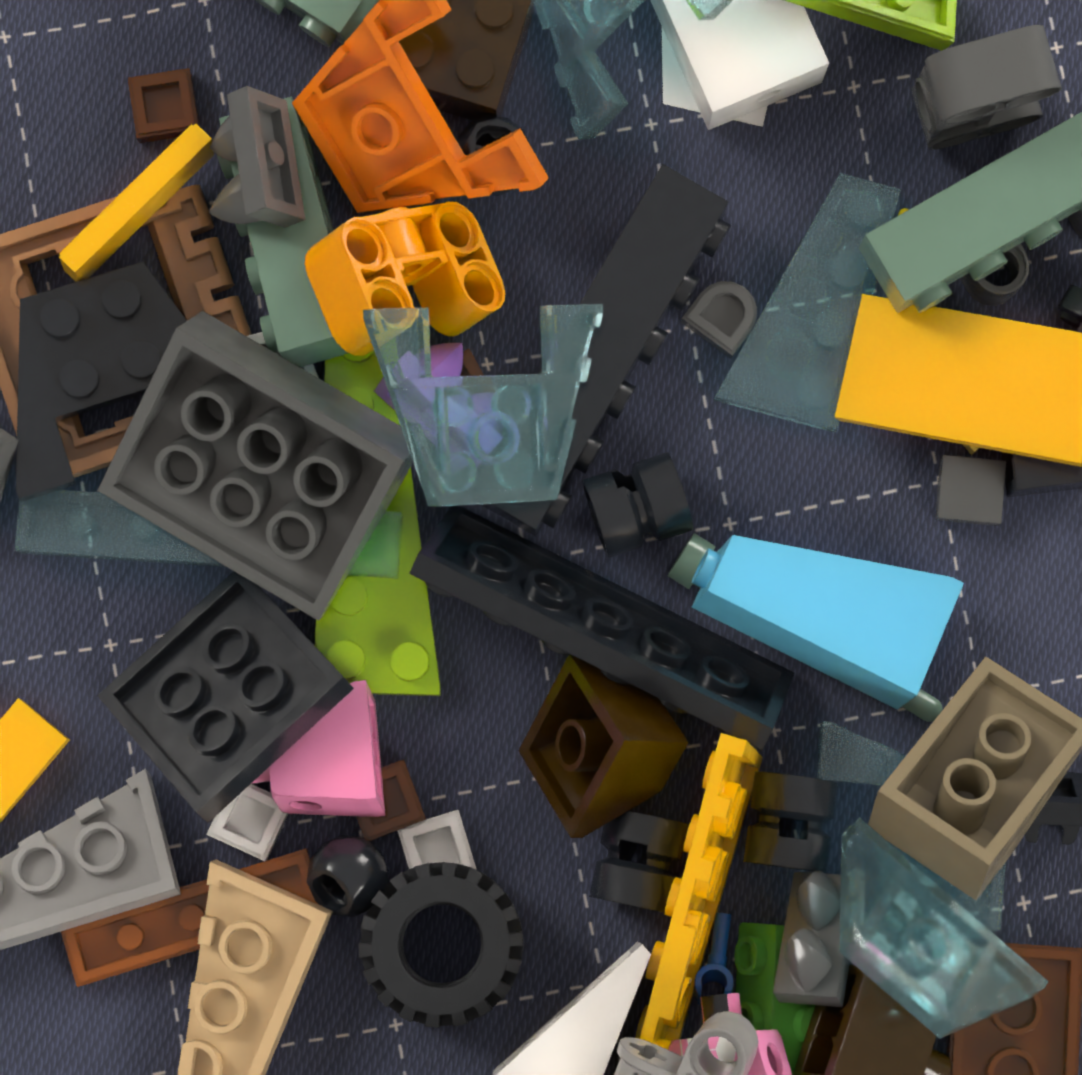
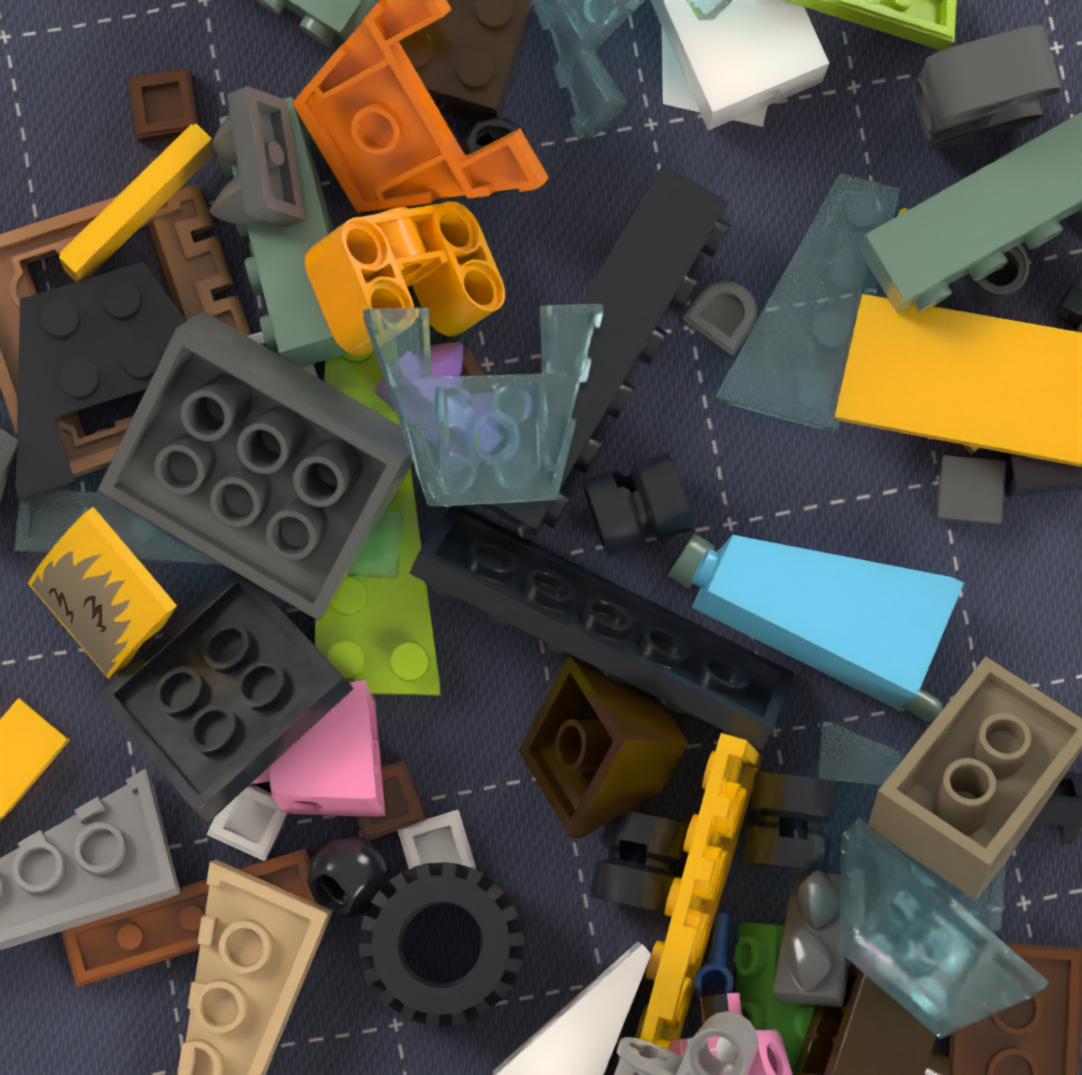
(101, 593): none -> slope

